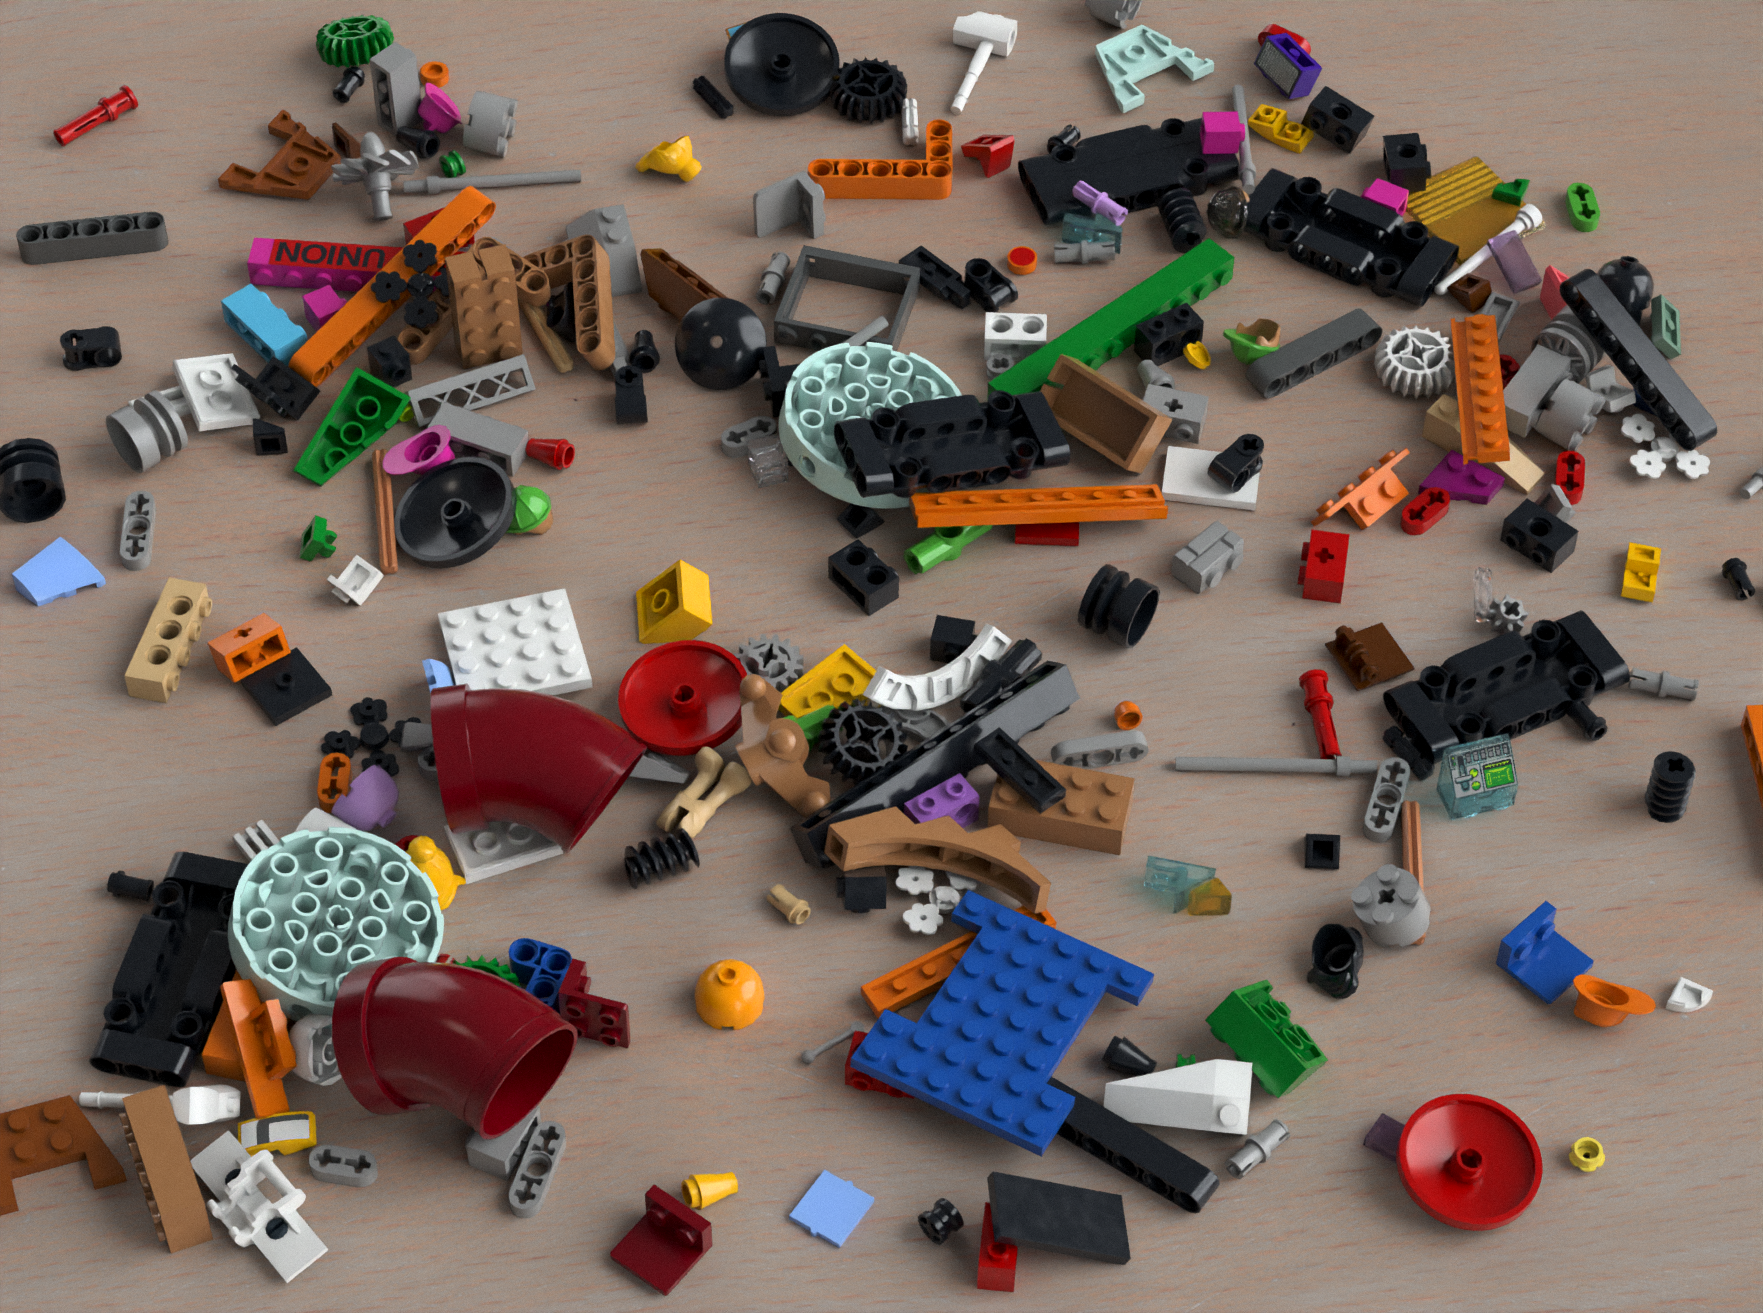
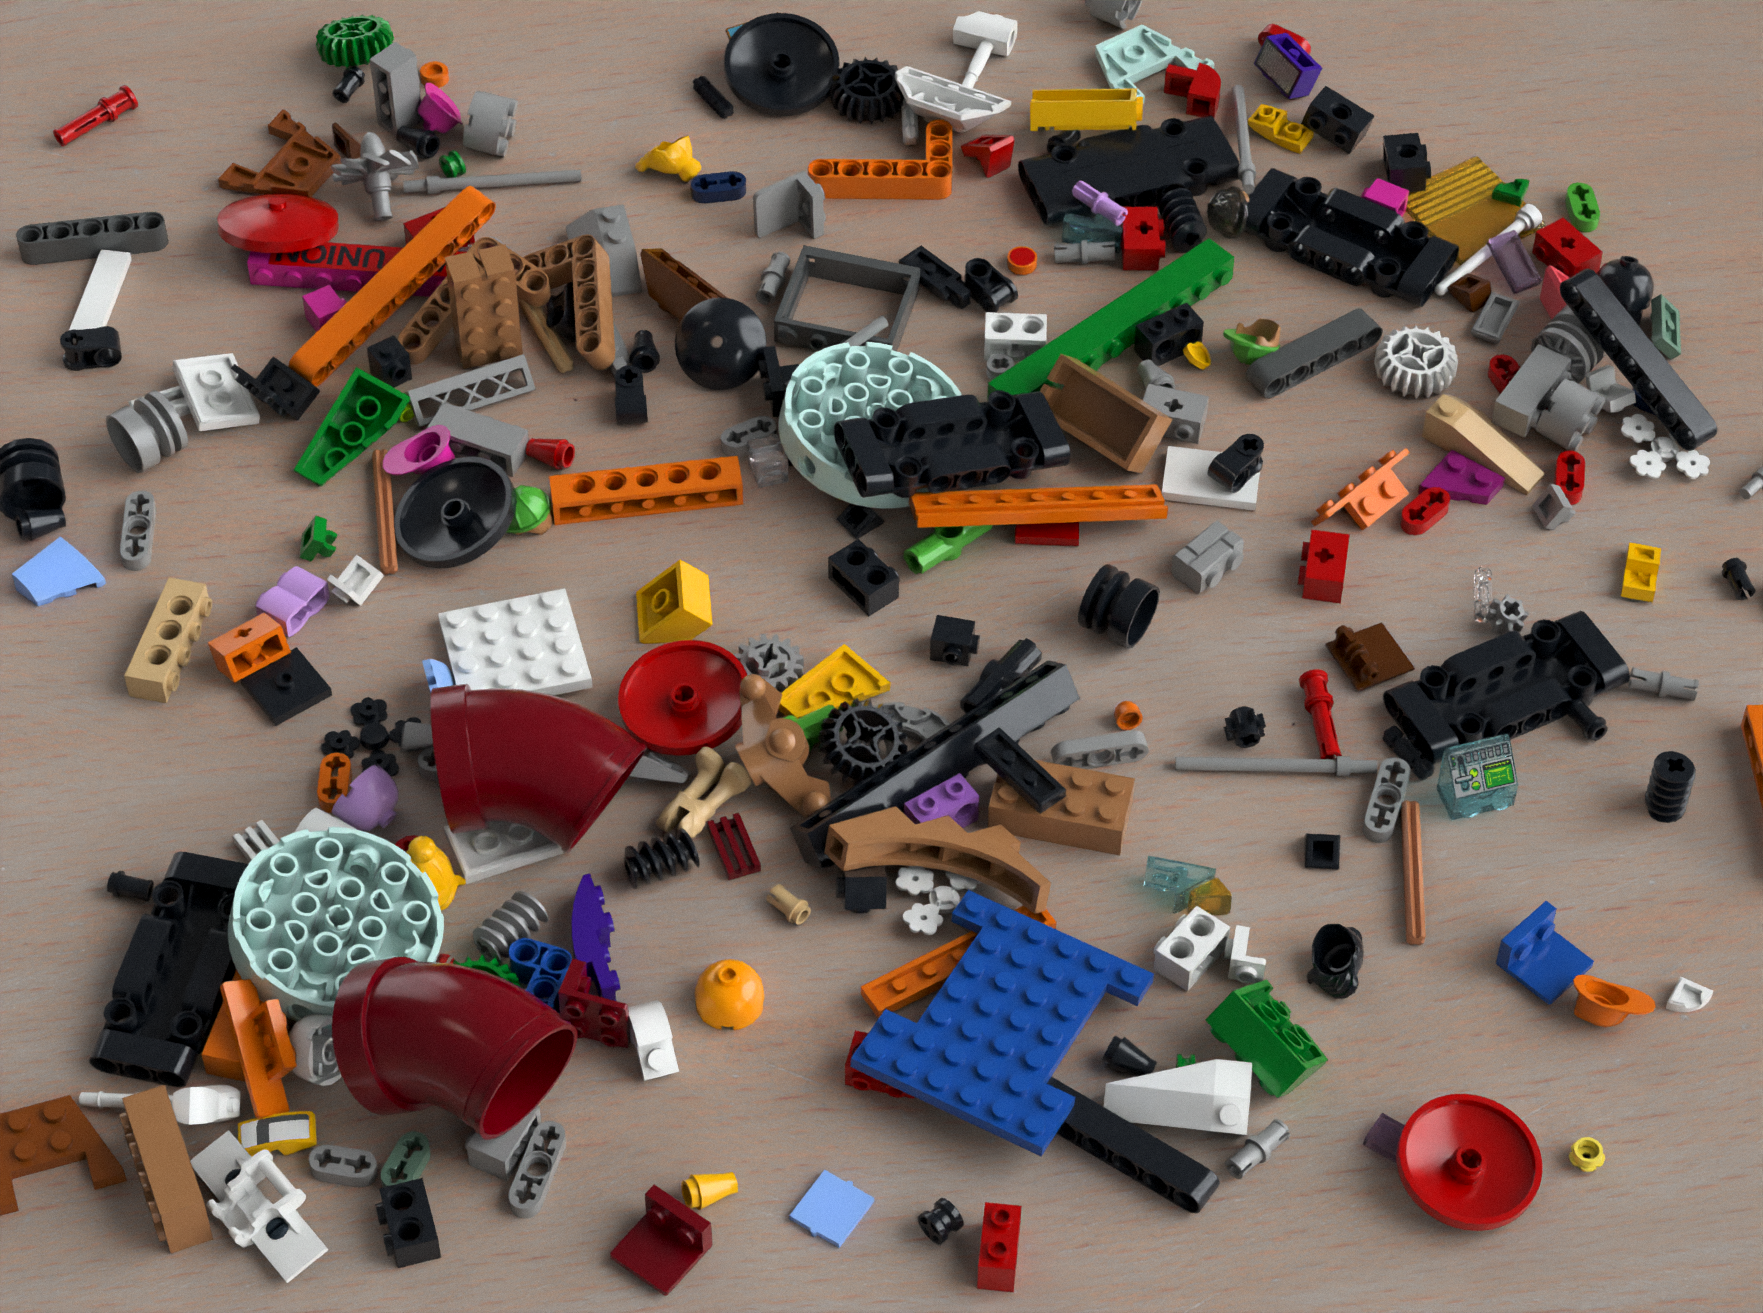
(36, 523): none -> black cone
(101, 290): none -> white tile
(263, 324): medium azure brick -> none
(269, 438): black slope -> none
(277, 223): none -> red dish
(294, 599): none -> lavender brick
(399, 1159): none -> sand green beam
(408, 1223): none -> black brick
(419, 285): black plant -> none
(508, 925): none -> light grey piece
(592, 937): none -> dark purple slope
(646, 490): none -> orange brick
(652, 1040): none -> white brick
(718, 187): none -> dark blue beam
(726, 825): none -> dark red tile
(808, 1056): light grey hinge -> none
(942, 685): white tile -> none
(947, 100): none -> white wedge
(1058, 1218): black tile -> none
(1085, 109): none -> yellow door
(1141, 239): none -> red brick
(1195, 951): none -> white brick
(1198, 86): none -> red brick
(1221, 132): dark pink brick -> none
(1243, 967): none -> white bracket
(1244, 727): none -> black gear
(1391, 906): light grey brick -> none
(1480, 389): orange plate -> none
(1539, 535): black brick -> none
(1566, 248): none -> red brick

